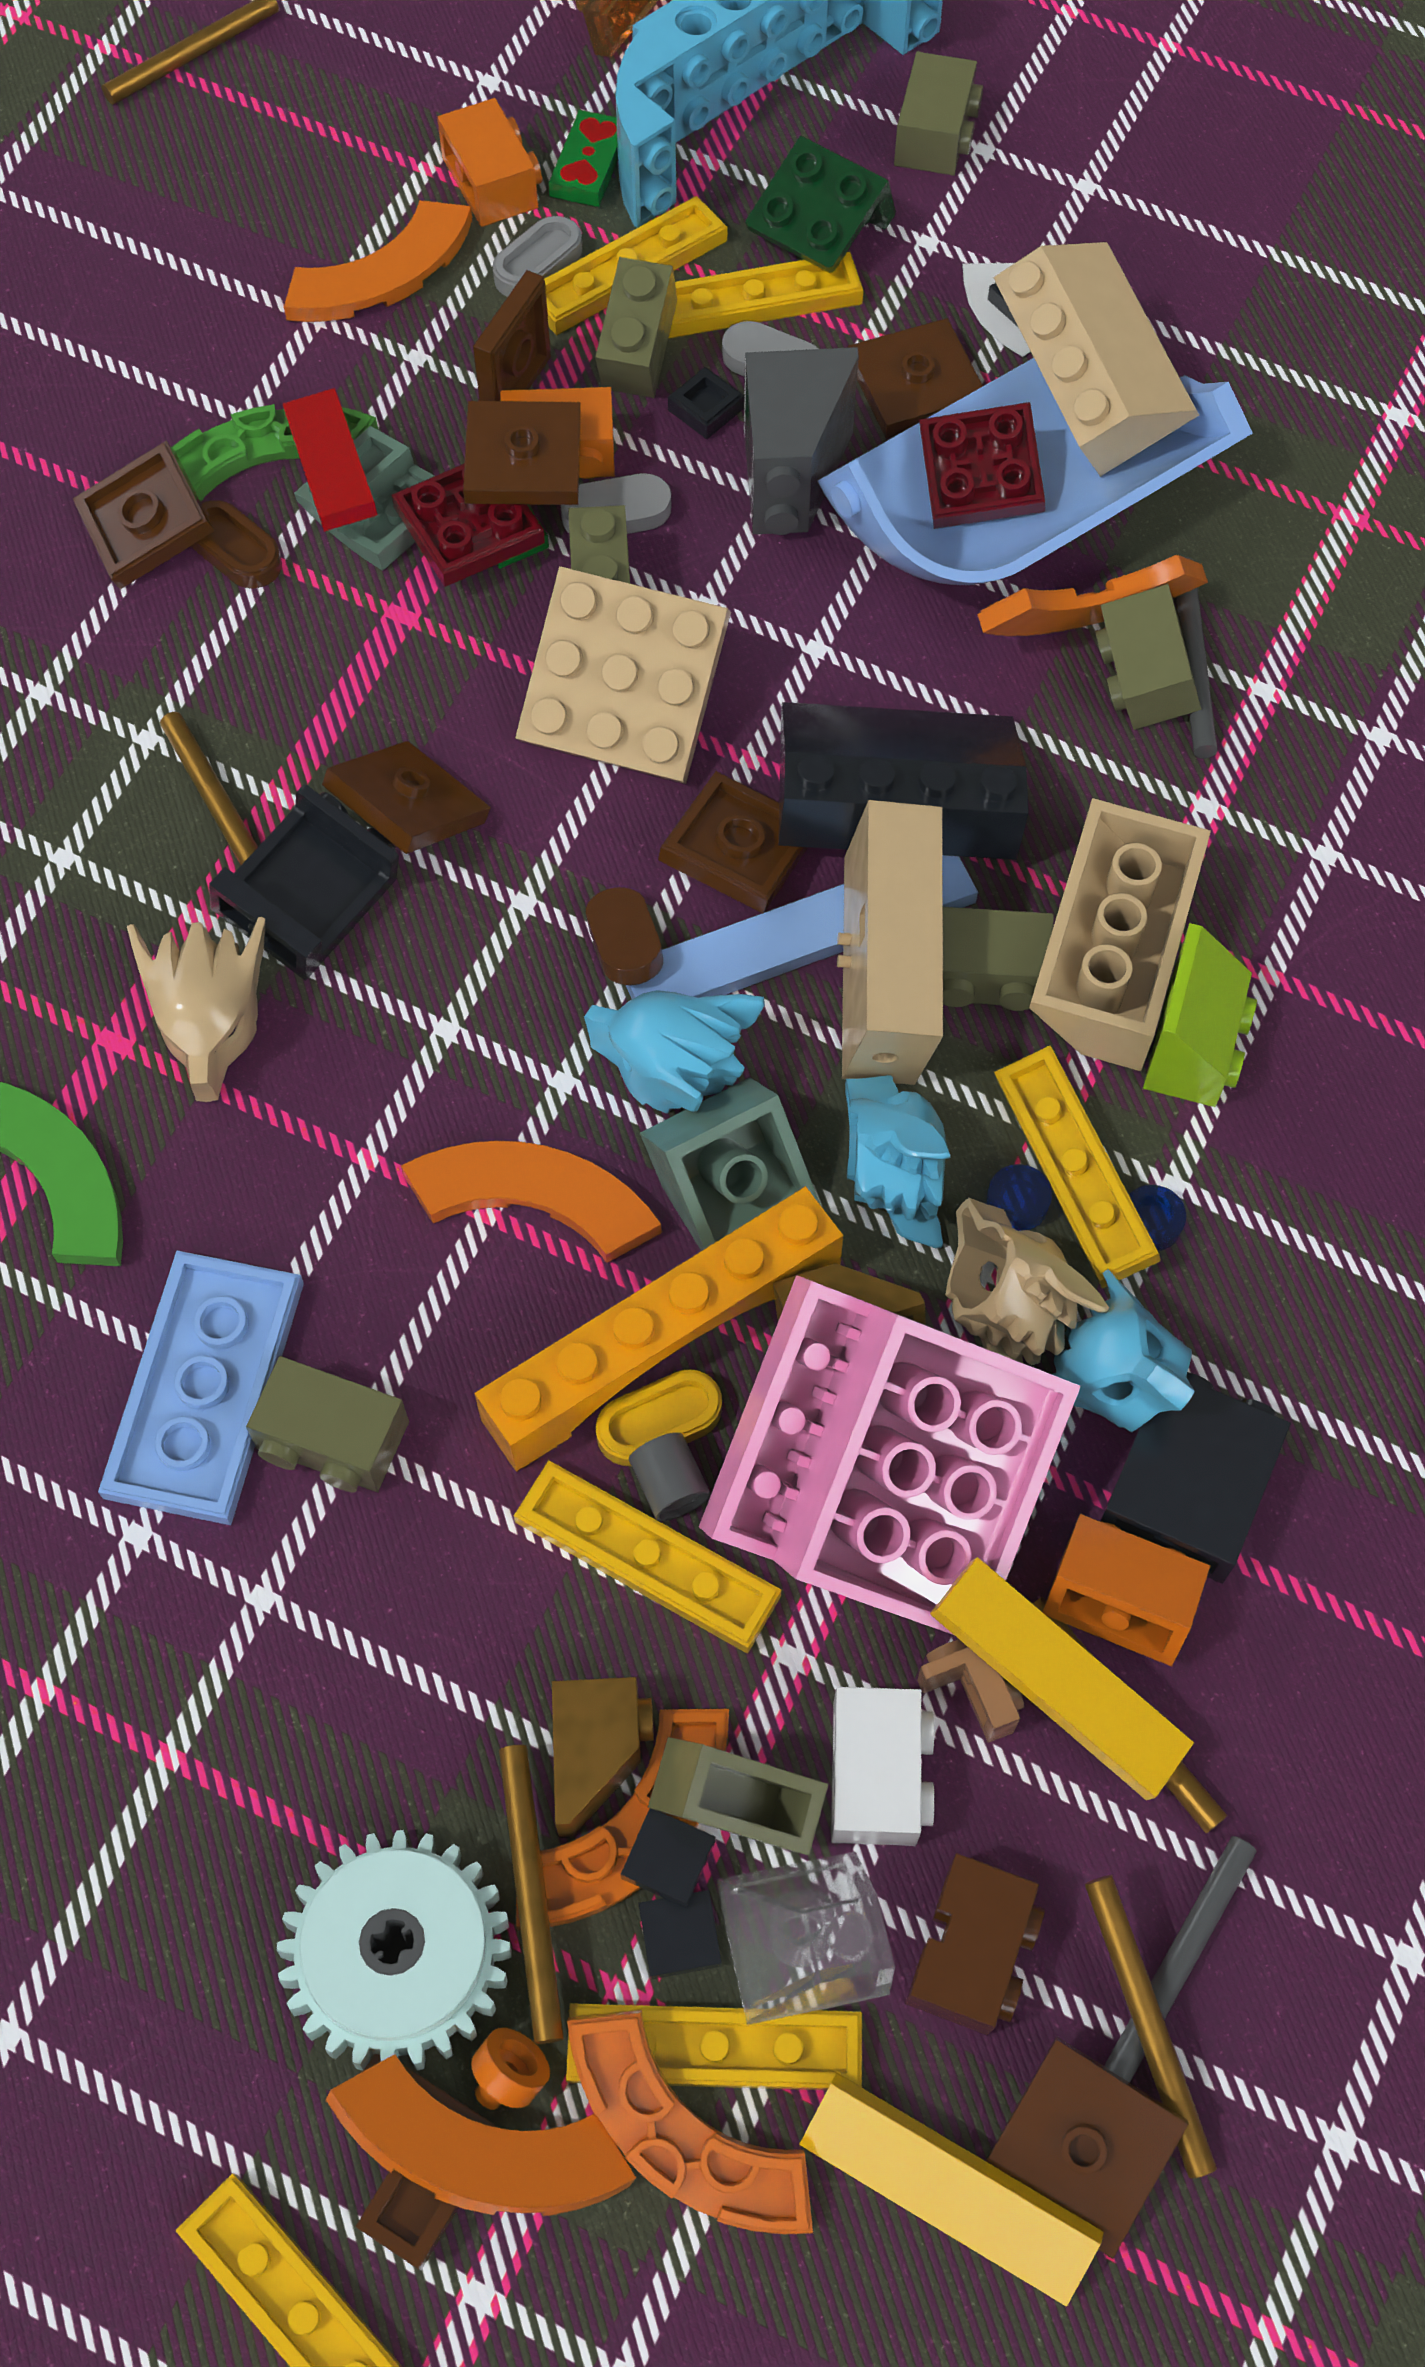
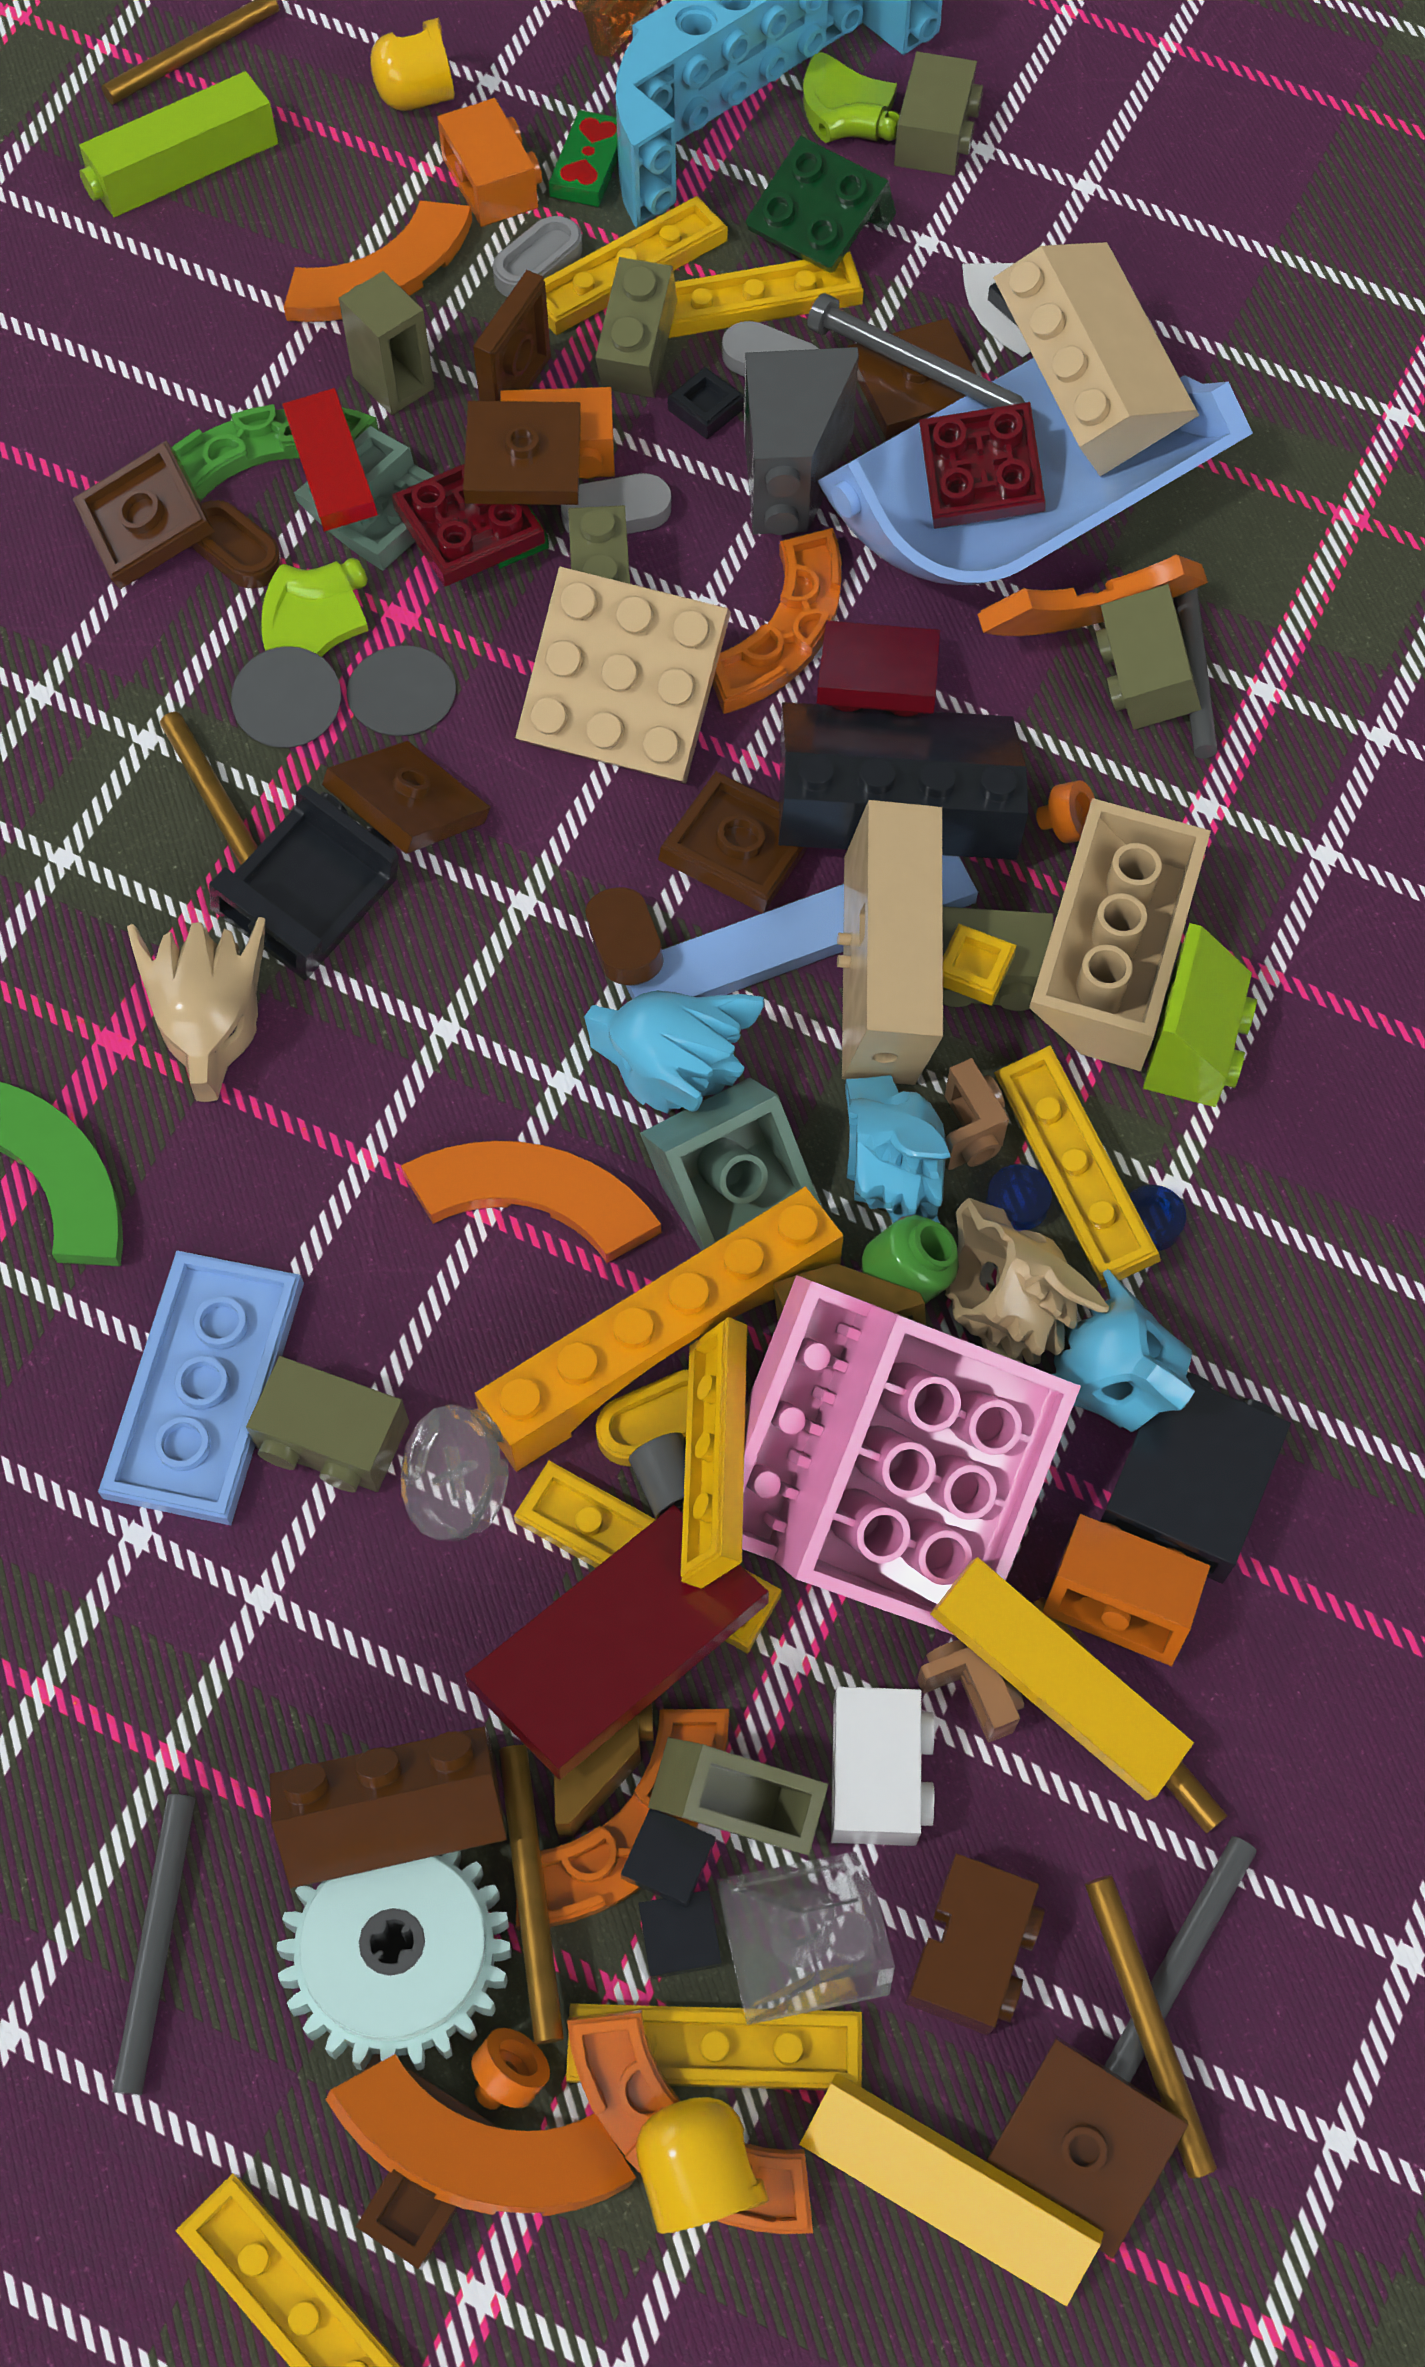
(154, 1946): none -> dark grey bar
(178, 144): none -> lime brick
(286, 697): none -> dark grey sticker
(313, 607): none -> lime arm
(386, 1806): none -> reddish brown slope
(387, 342): none -> olive brick
(401, 690): none -> dark grey sticker
(412, 68): none -> yellow helmet
(453, 1473): none -> clear tile
(611, 1646): none -> dark red tile
(696, 2165): none -> yellow helmet
(714, 1454): none -> yellow tile
(795, 631): none -> orange tile
(827, 316): none -> dark grey bar
(847, 103): none -> lime arm
(878, 668): none -> dark red tile
(914, 1256): none -> bright green head
(976, 964): none -> yellow tile
(981, 1112): none -> medium nougat bracket
(1066, 810): none -> orange tile

